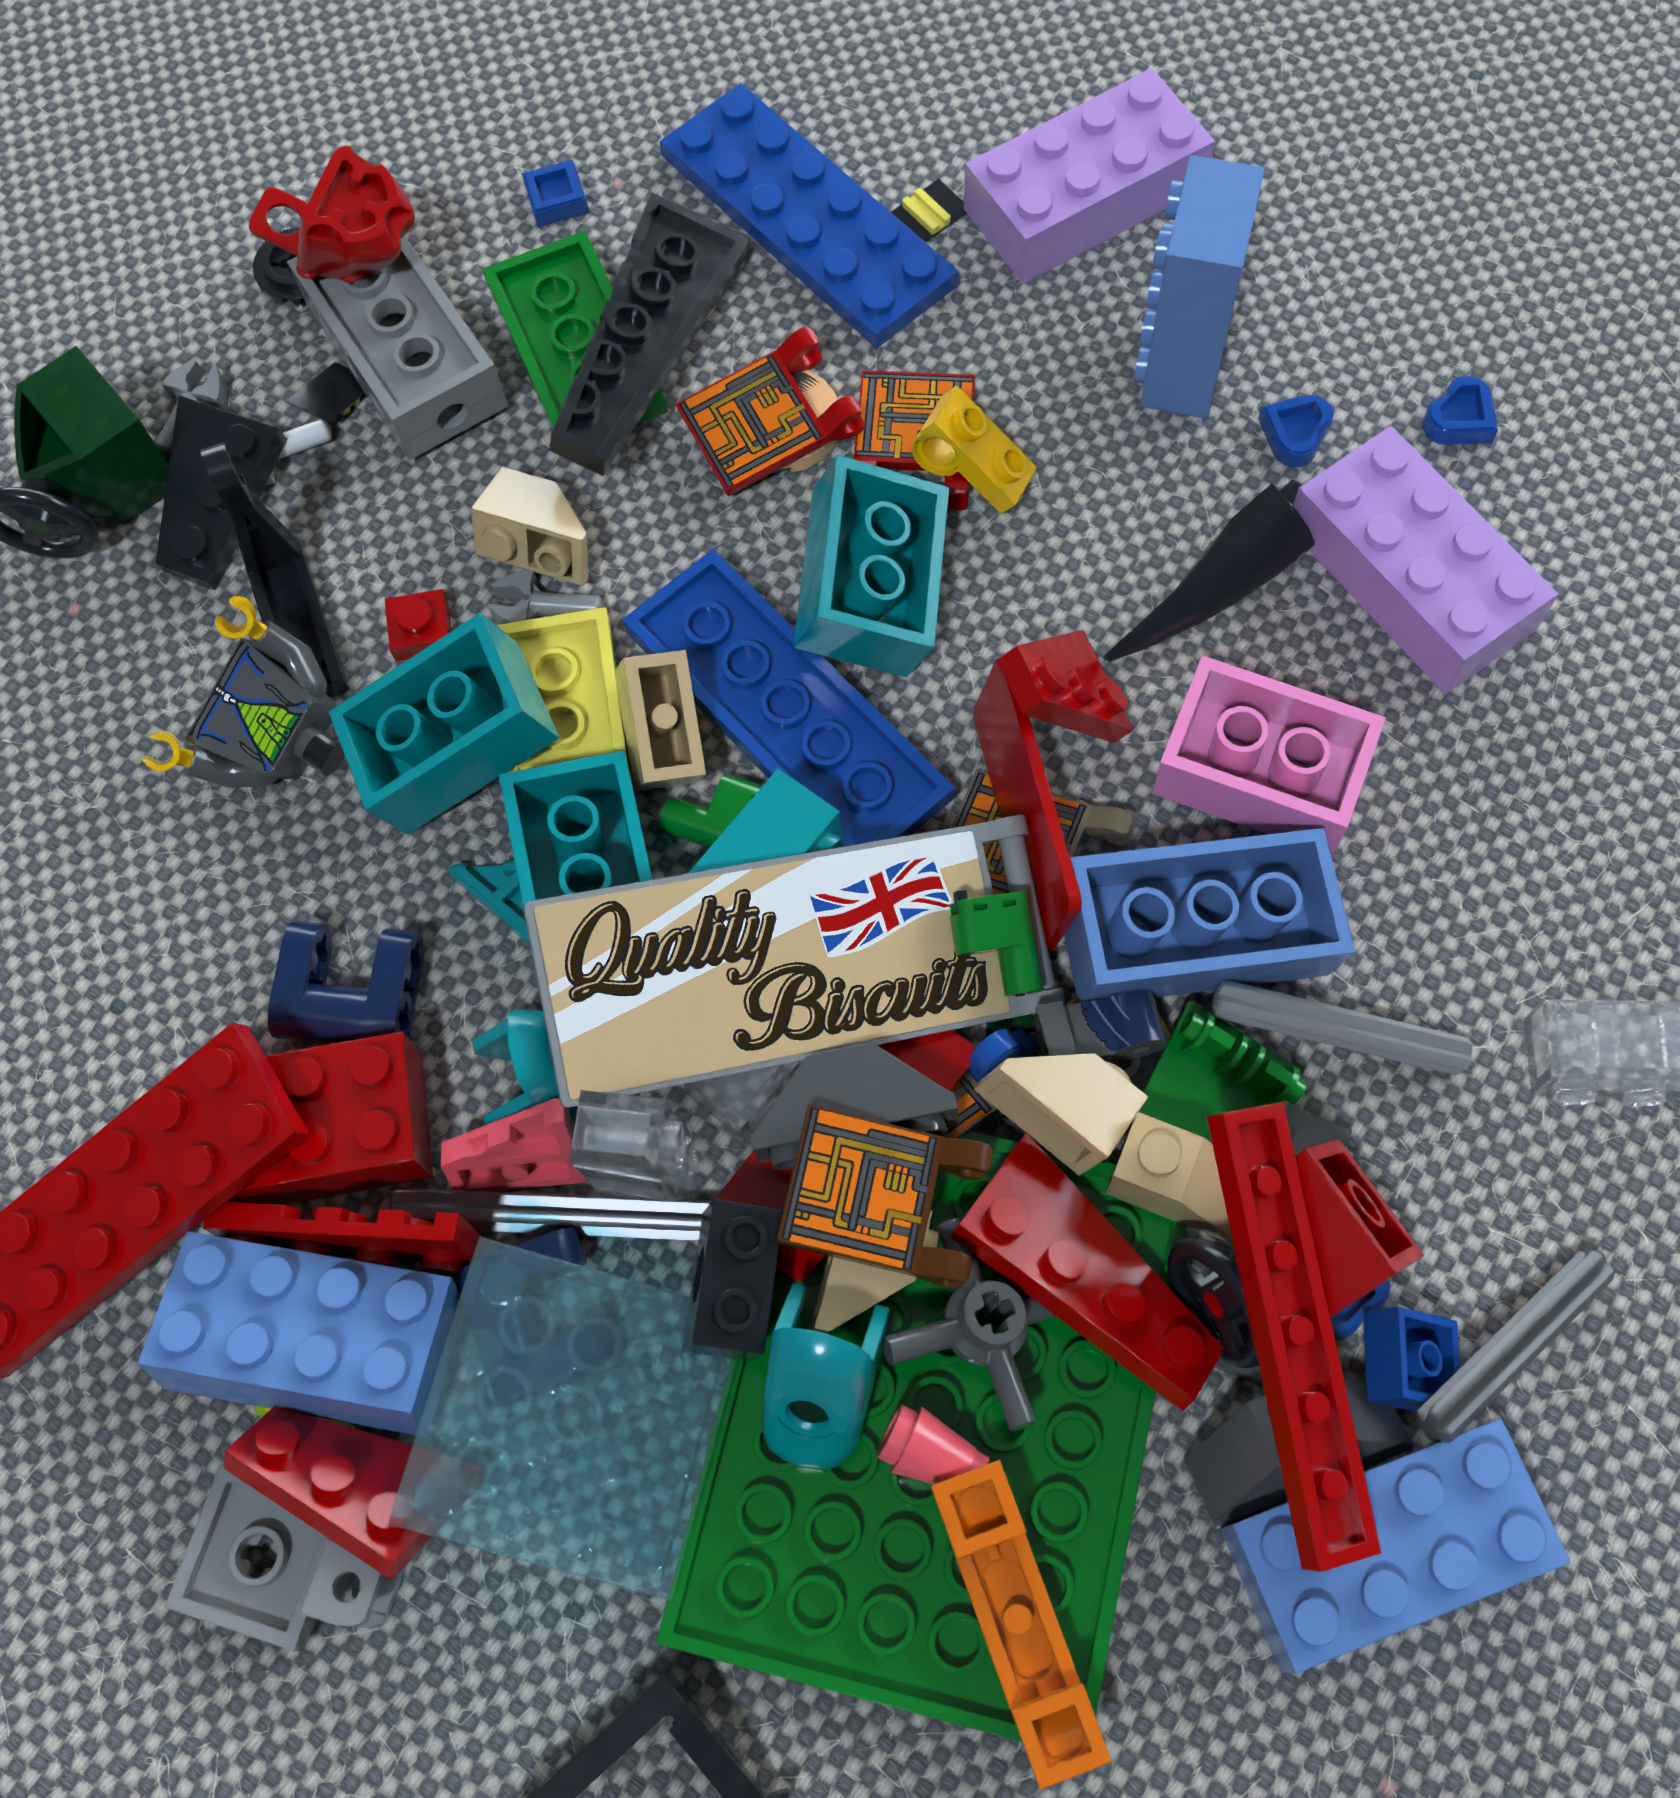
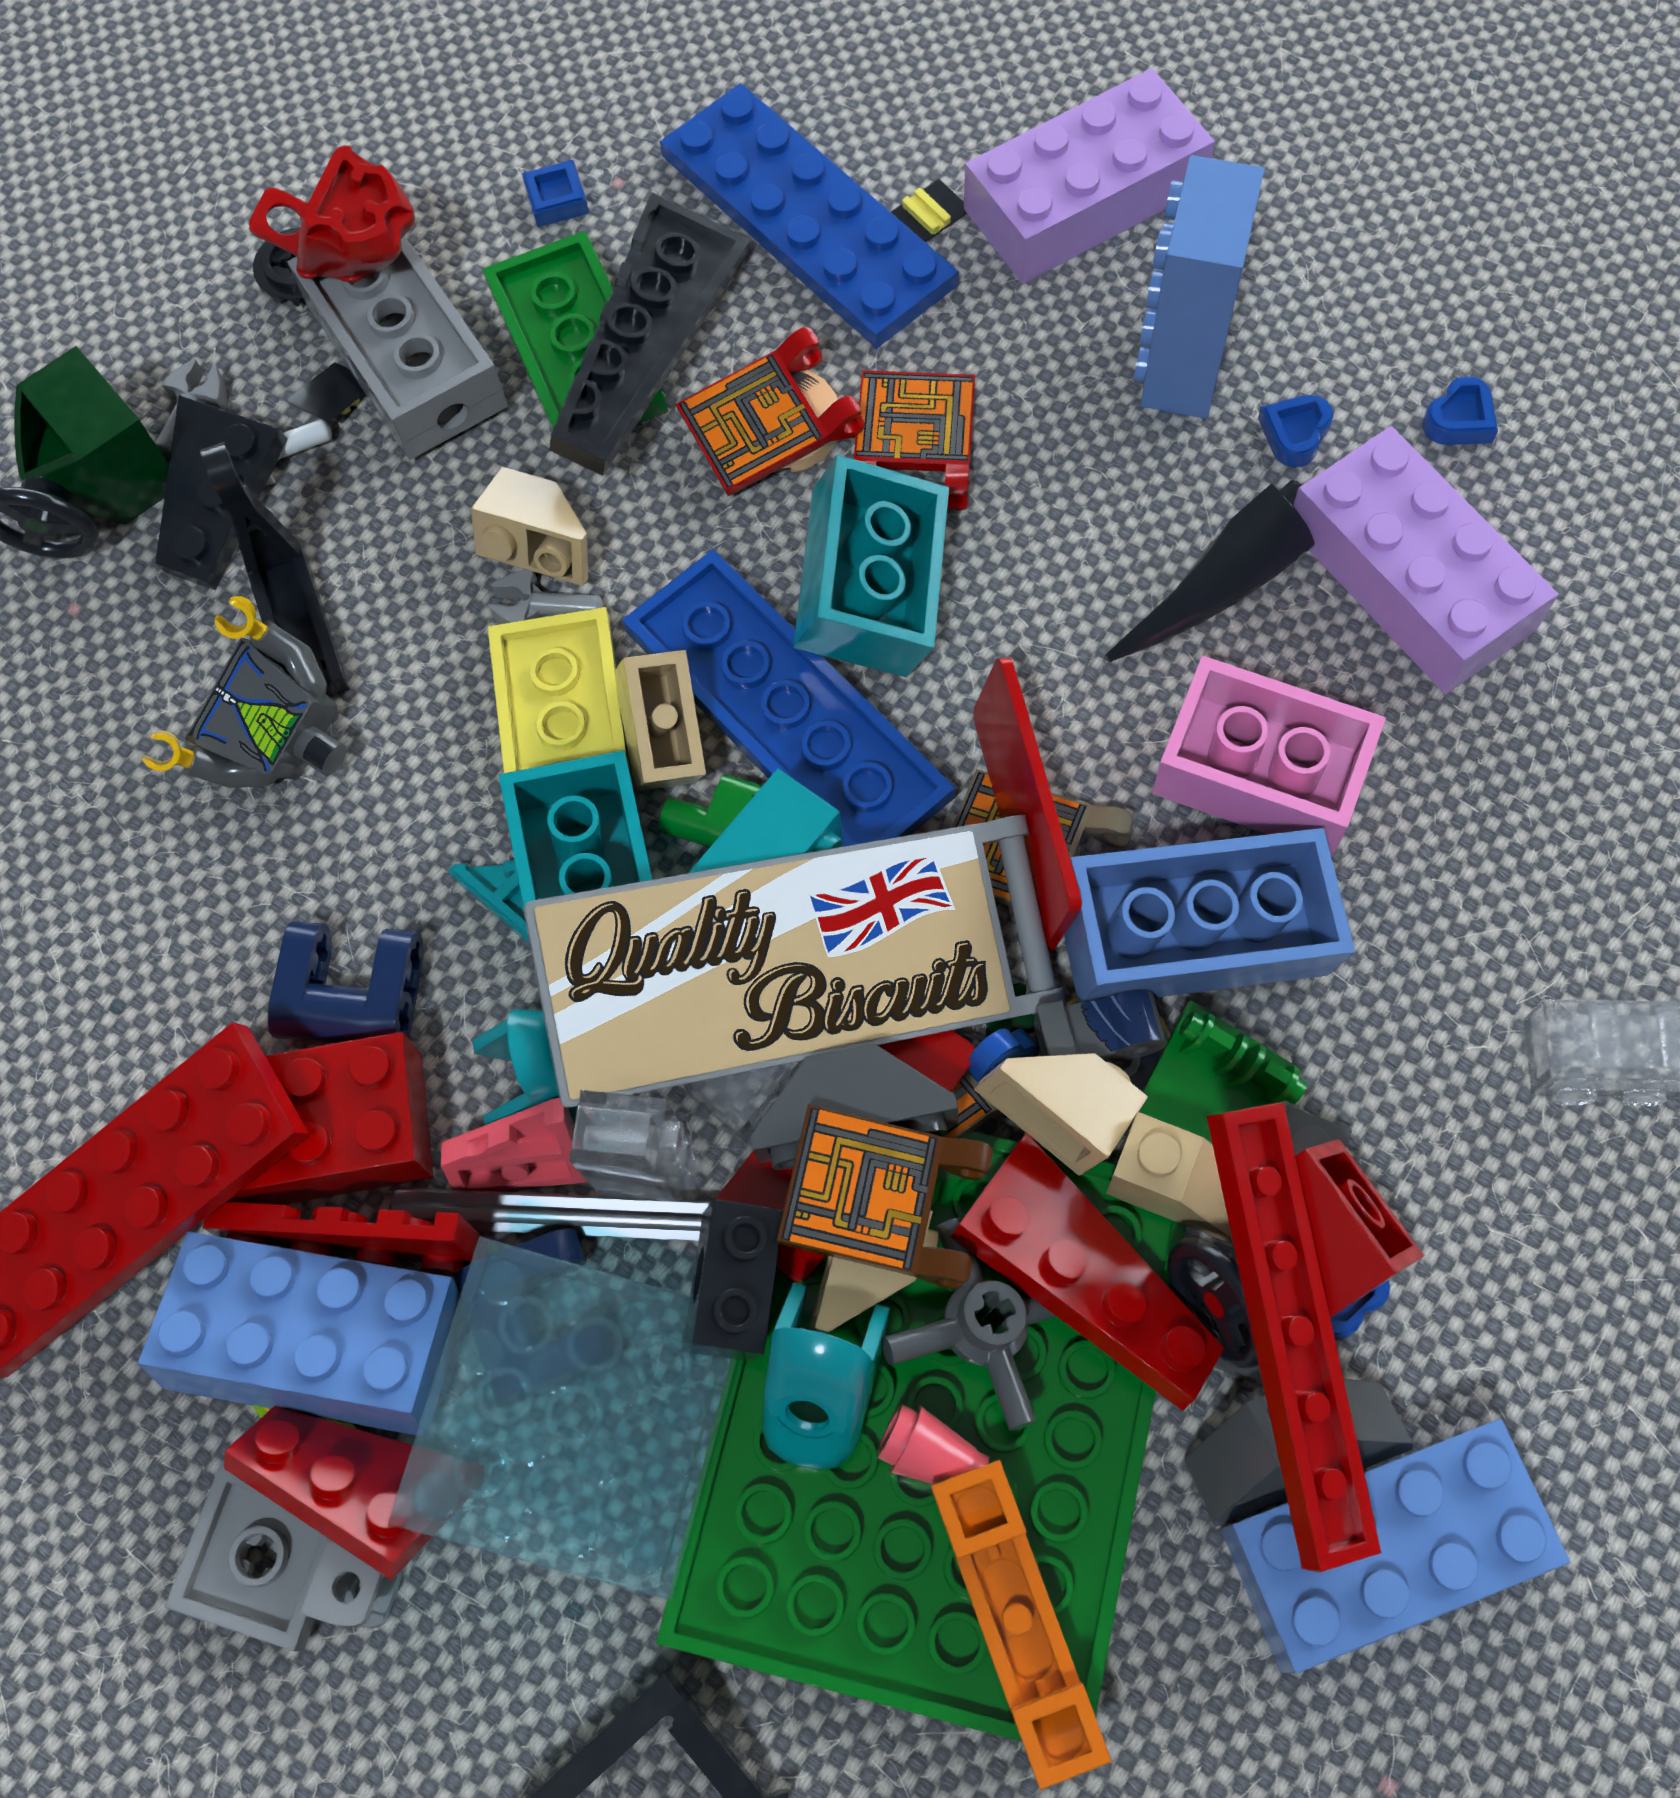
(416, 622): red plate -> none
(442, 725): teal brick -> none
(968, 442): yellow plate -> none
(999, 925): green piece -> none
(1066, 686): red wing -> none
(1341, 1027): light grey axle -> none
(1408, 1356): blue piece -> none
(1514, 1346): axle -> none

